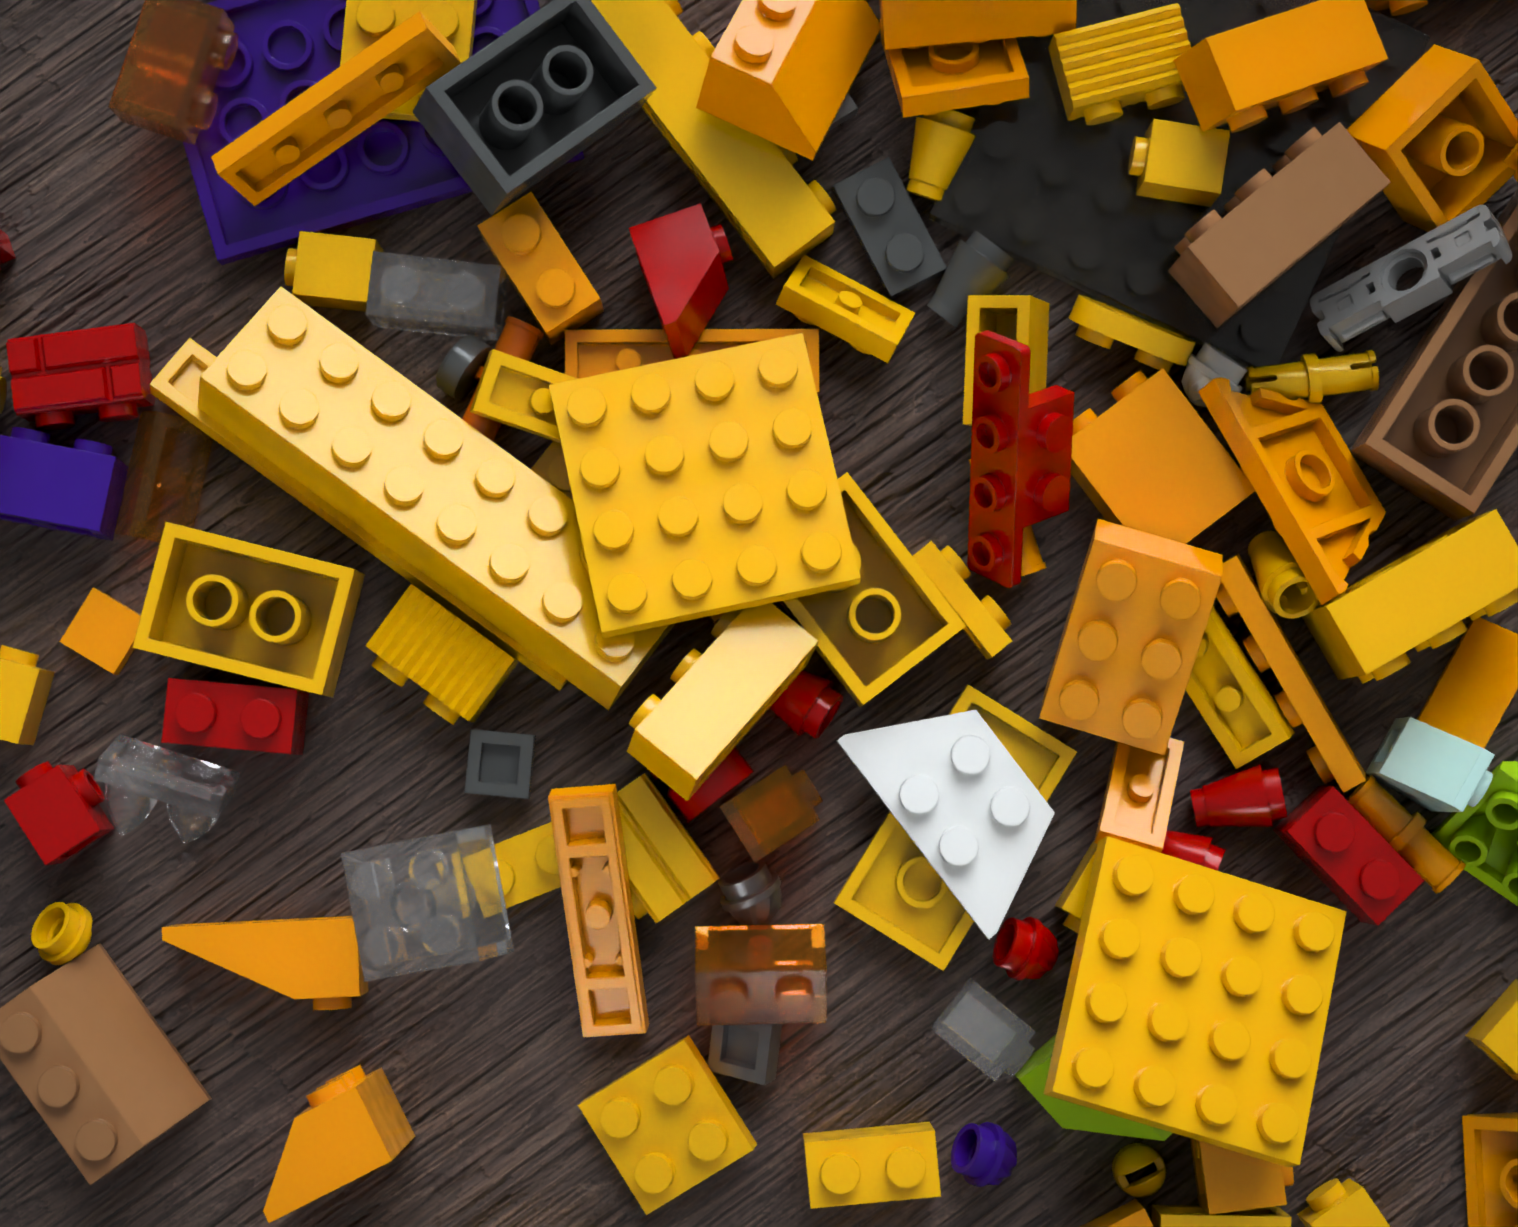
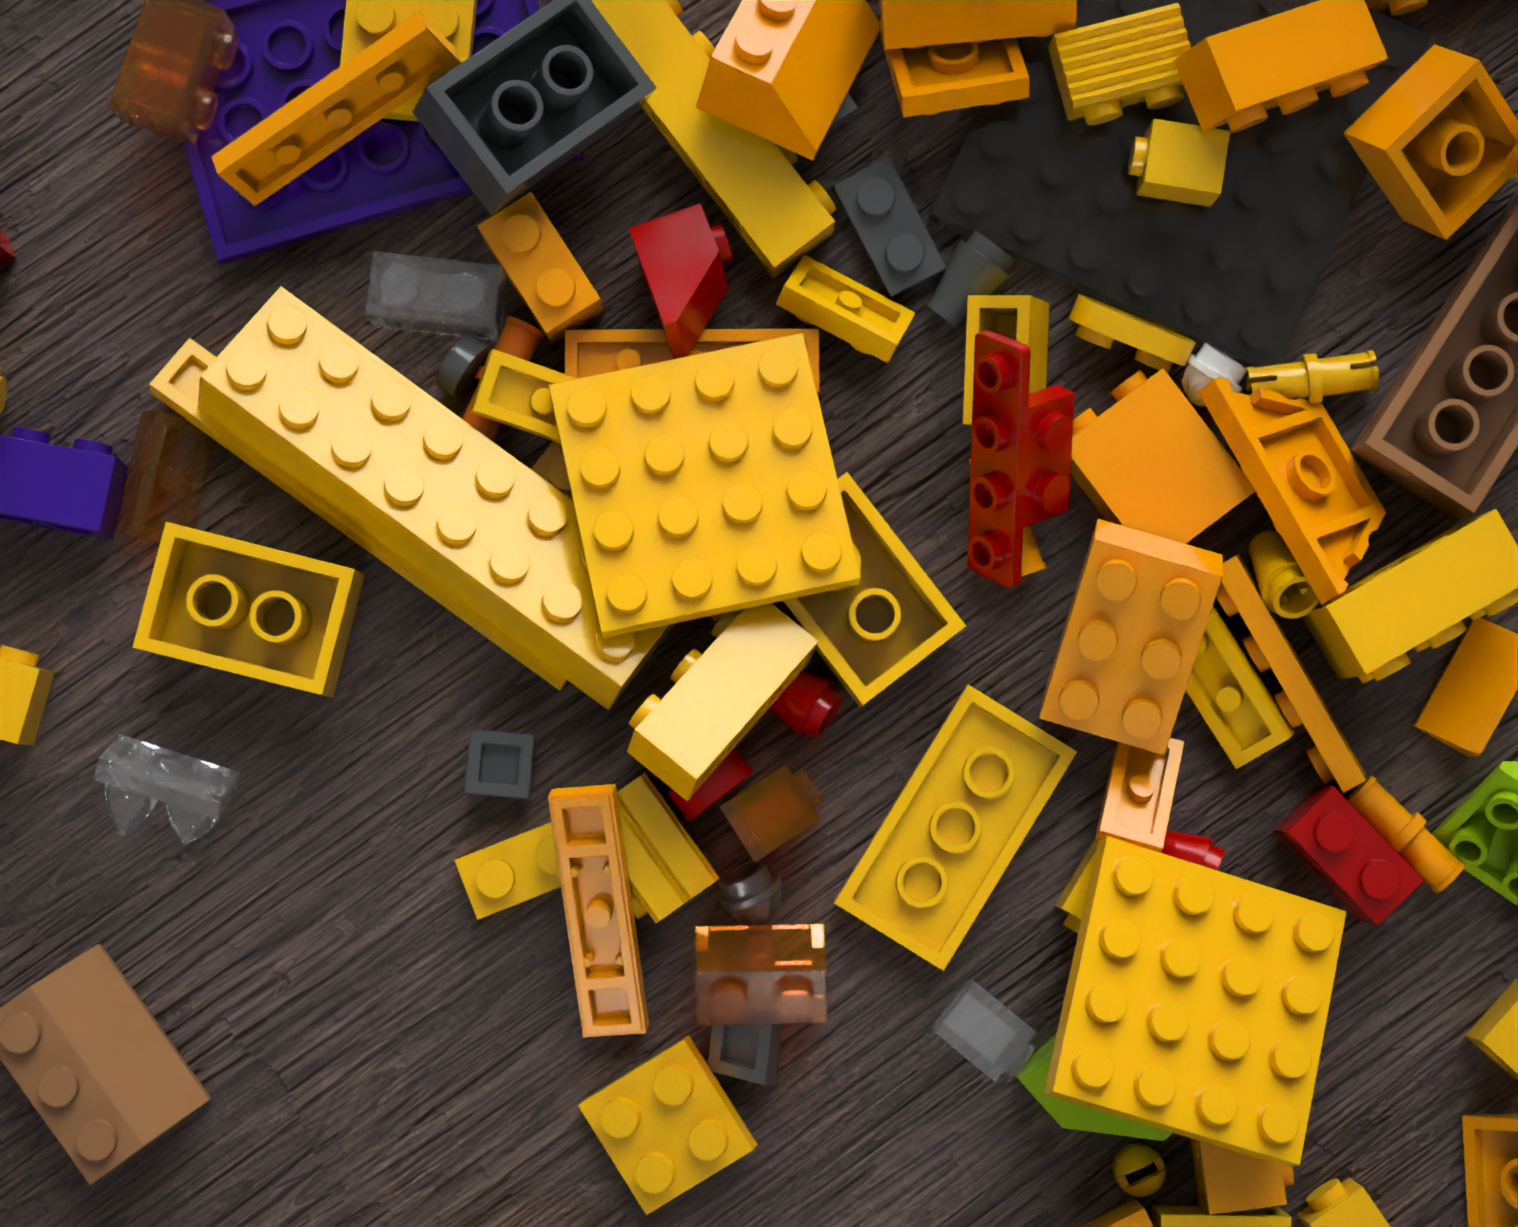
(59, 810): red brick -> none
(62, 932): yellow plate -> none
(80, 375): red brick -> none
(103, 631): light orange tile -> none
(235, 716): red brick -> none
(291, 956): light orange slope -> none
(331, 270): yellow brick -> none
(342, 1136): light orange slope -> none
(427, 903): clear brick -> none
(440, 655): yellow brick -> none
(871, 1165): yellow brick -> none
(938, 151): yellow cone -> none
(958, 804): white wing -> none
(983, 1154): dark purple plate -> none
(984, 617): yellow plate -> none
(1025, 948): red plate -> none
(1241, 800): red cone -> none
(1275, 221): medium nougat brick -> none
(1432, 766): light aqua slope -> none
(1447, 257): light grey piece -> none

